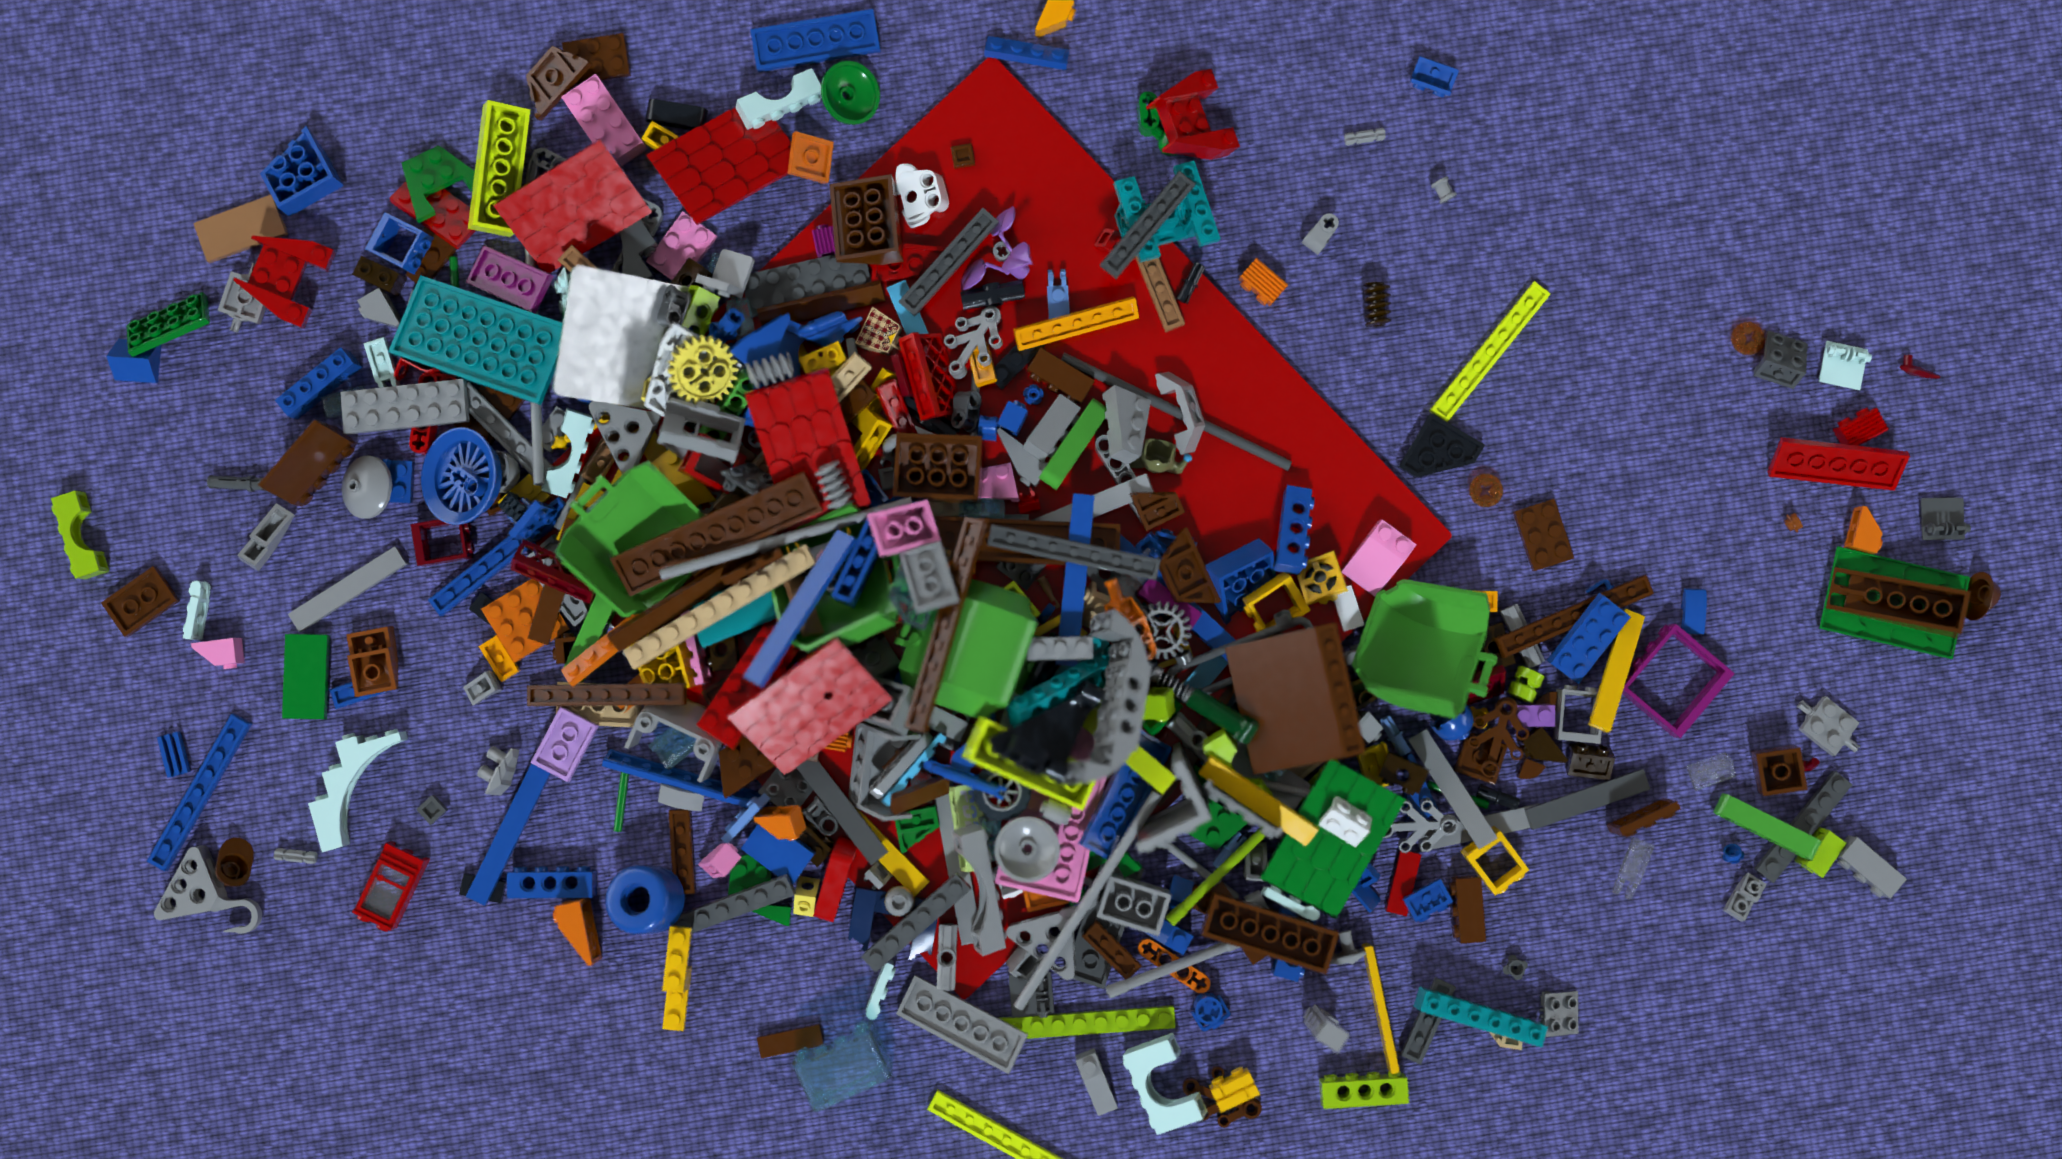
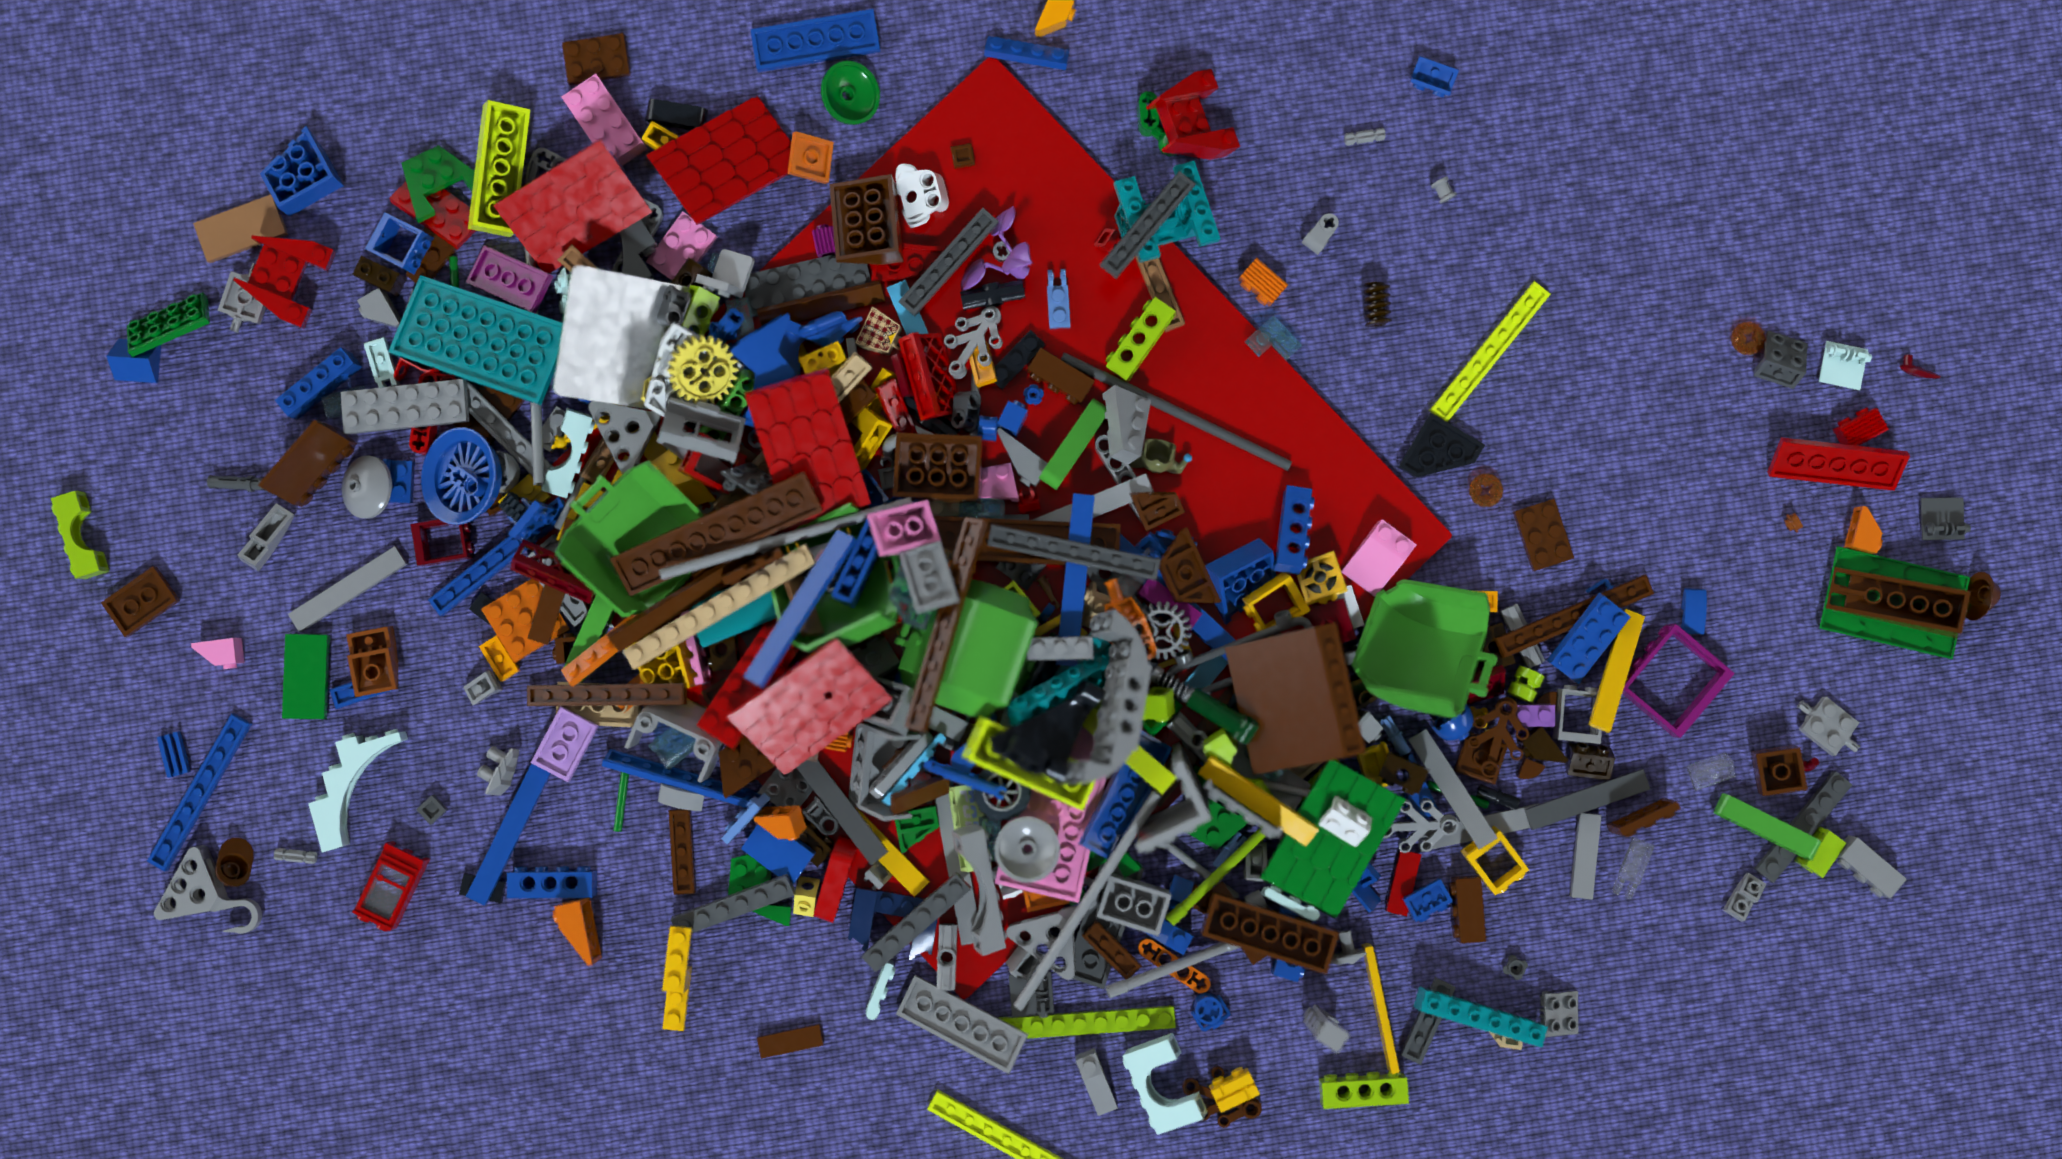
(197, 610): light aqua hinge -> none
(554, 78): reddish brown wing -> none
(665, 899): blue piece -> none
(720, 860): bright pink slope -> none
(757, 110): light aqua arch -> none
(770, 370): light grey piece -> none
(833, 485): light grey piece -> none
(843, 1067): clear light blue windscreen -> none
(899, 901): light grey piece -> none
(1052, 428): light grey brick -> none
(1056, 811): light grey brick -> none
(1076, 323): light orange plate -> none
(1126, 369): none -> lime brick
(1187, 440): light grey slope -> none
(1190, 283): black axle -> none
(1273, 334): none -> clear light blue plate
(1331, 613): none -> dark red tile
(1585, 856): none -> light grey tile
(1732, 849): blue plate -> none

